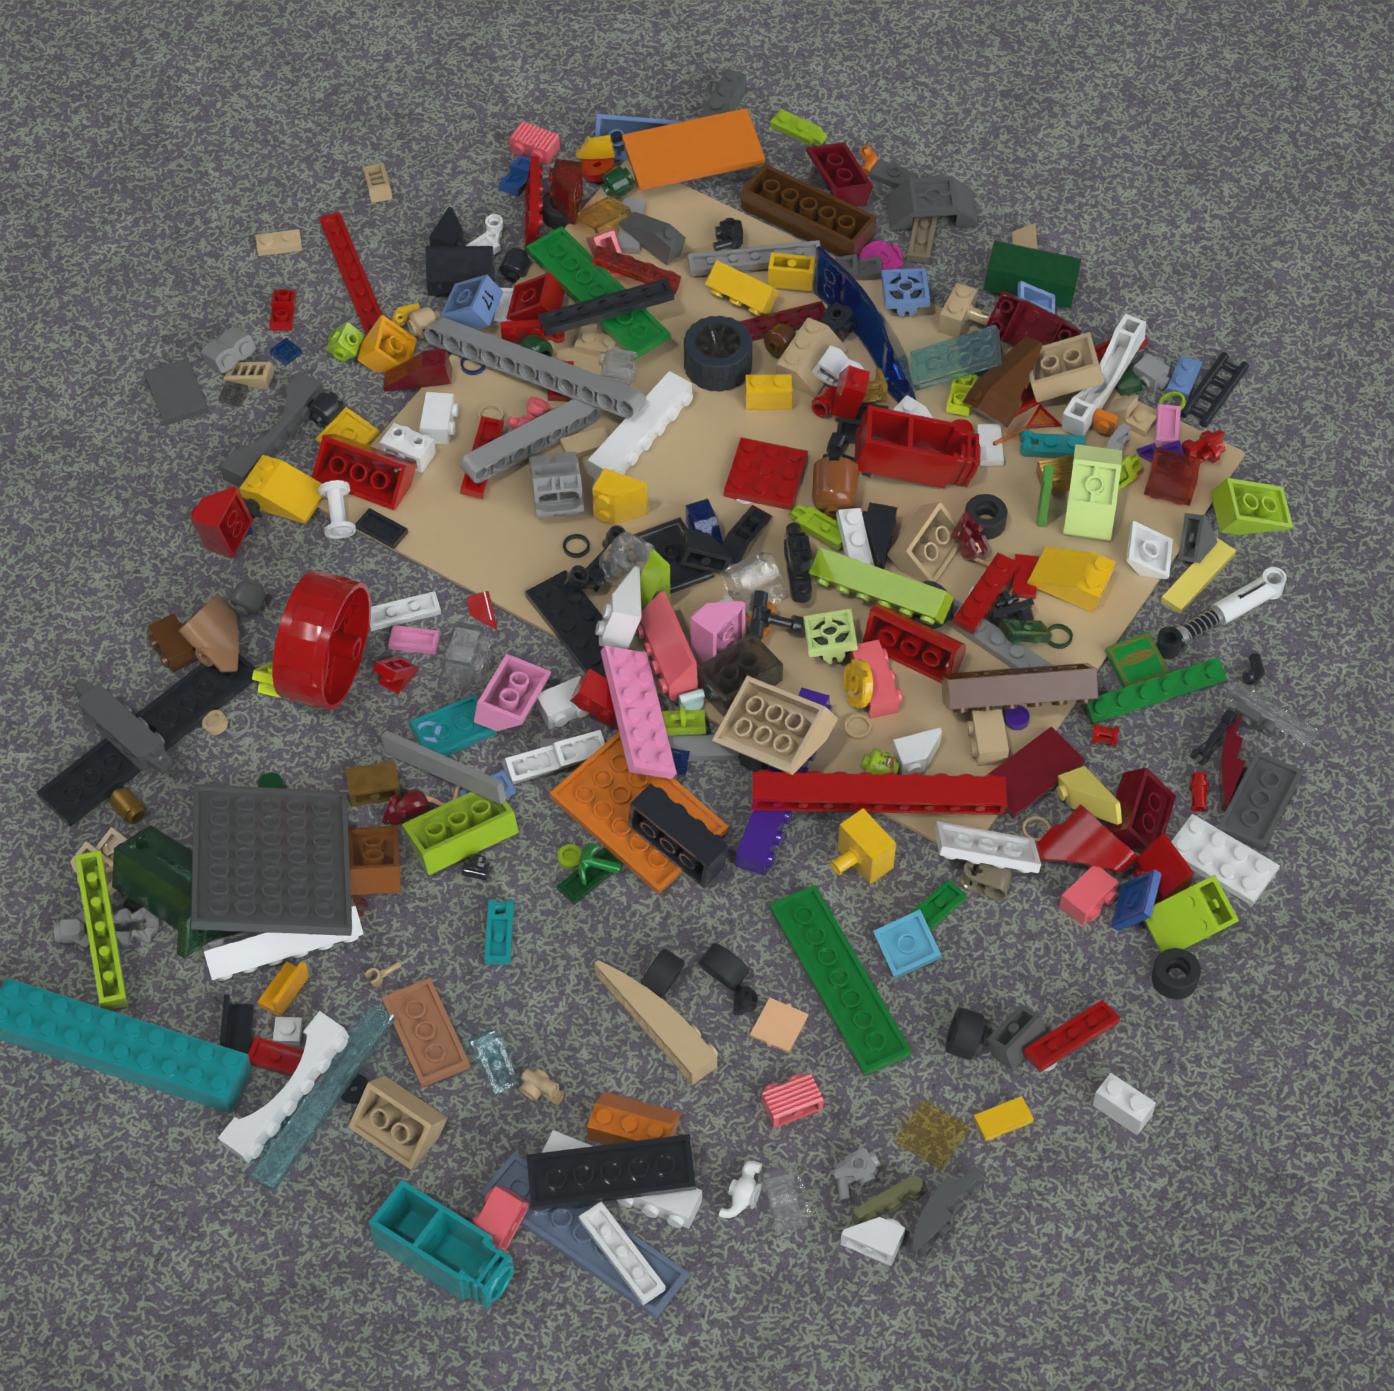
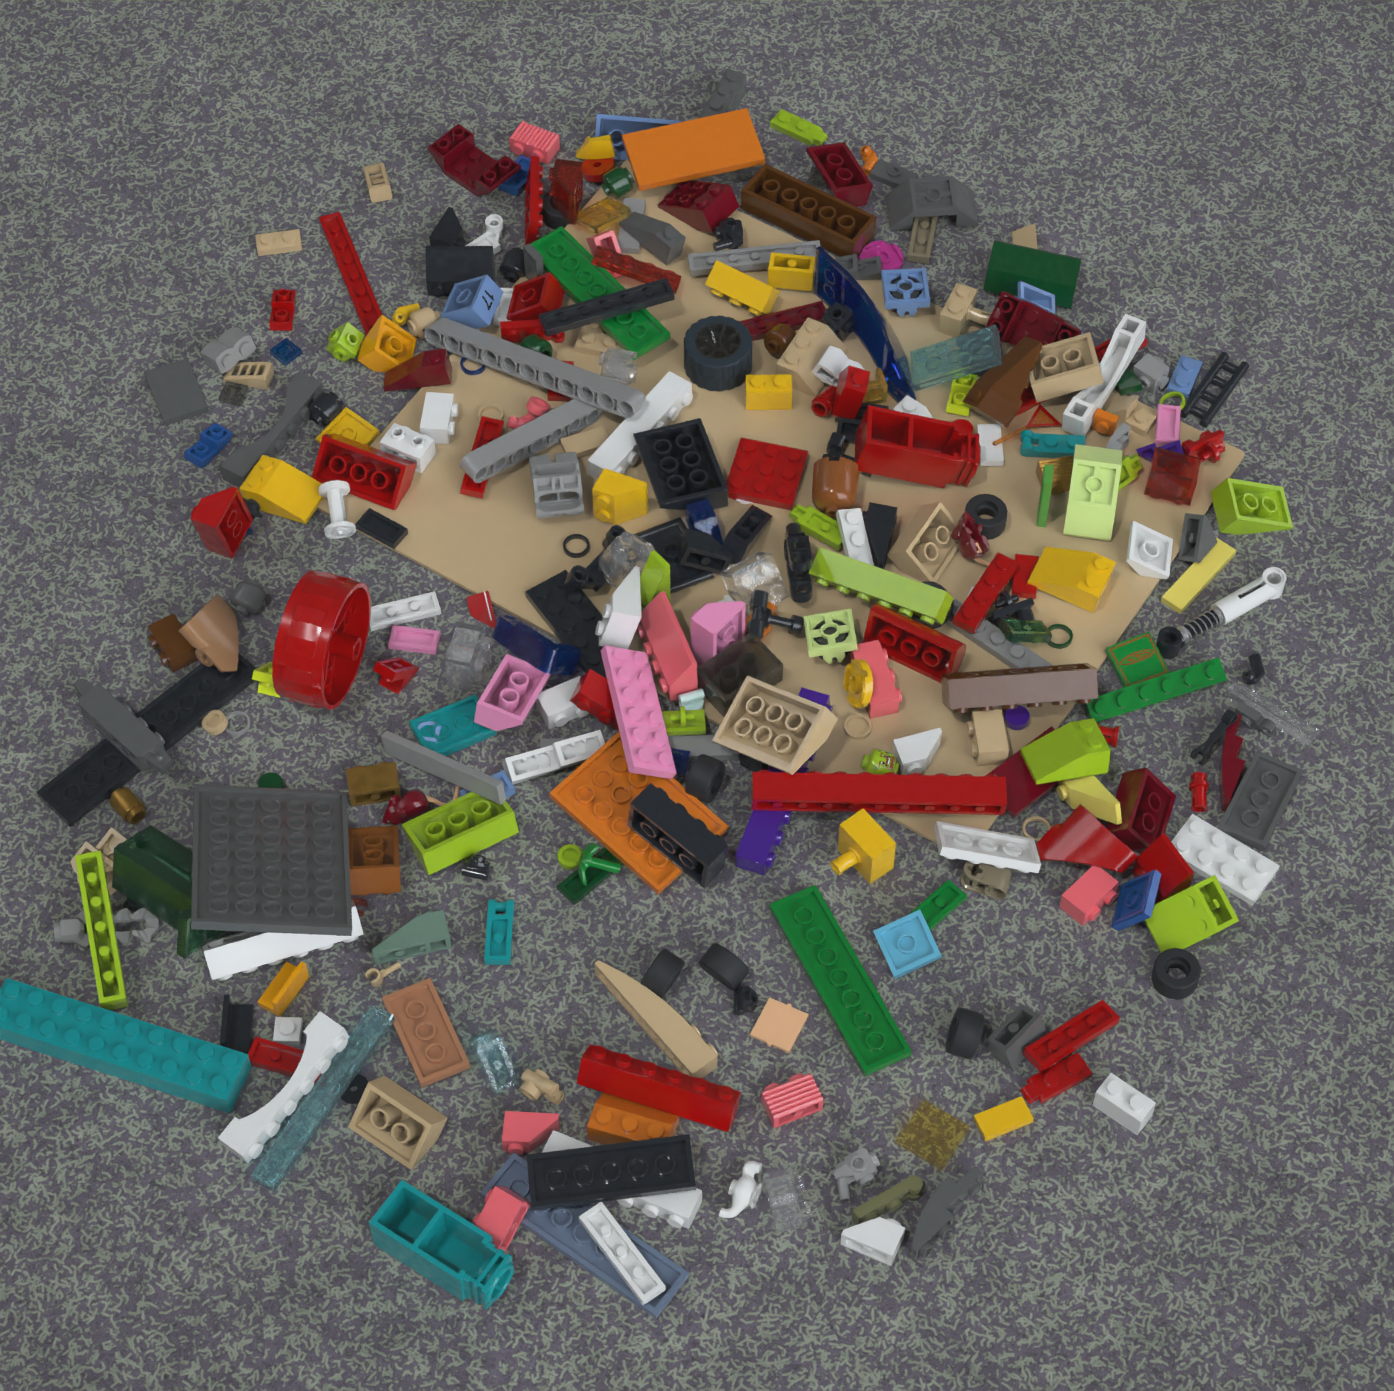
(210, 444): none -> blue slope
(418, 937): none -> sand green slope
(468, 165): none -> dark red slope
(527, 1130): none -> coral slope
(533, 262): none -> dark grey tile
(535, 647): none -> clear blue beam
(658, 1087): none -> red brick
(682, 465): none -> black slope
(700, 204): none -> dark red slope
(705, 778): none -> black tyre
(1056, 1079): none -> red hinge
(1068, 753): none -> lime slope

